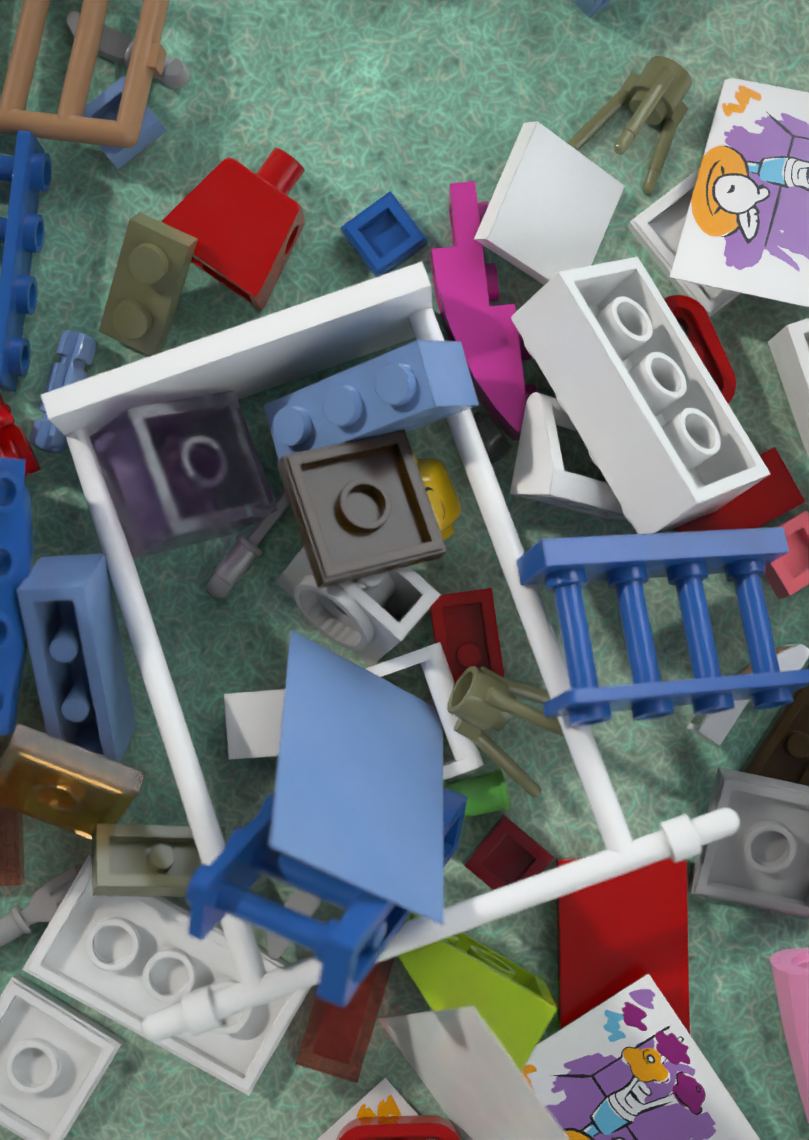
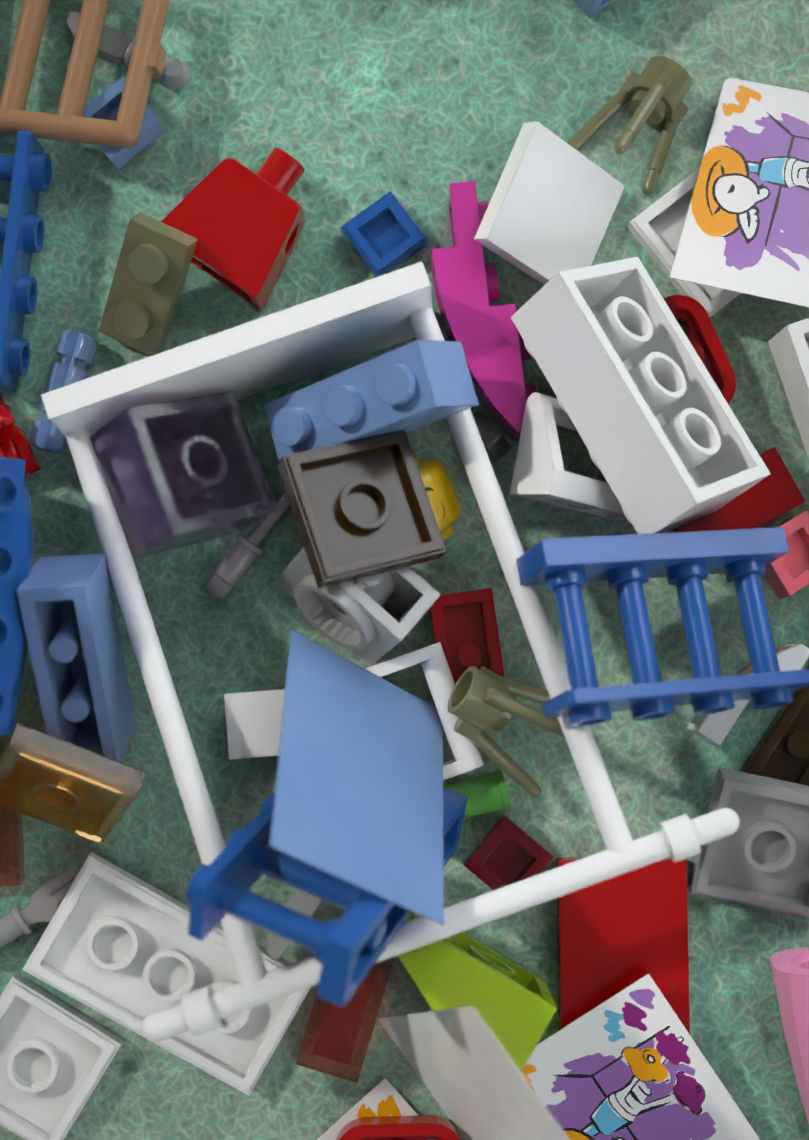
(143, 860): olive plate -> none

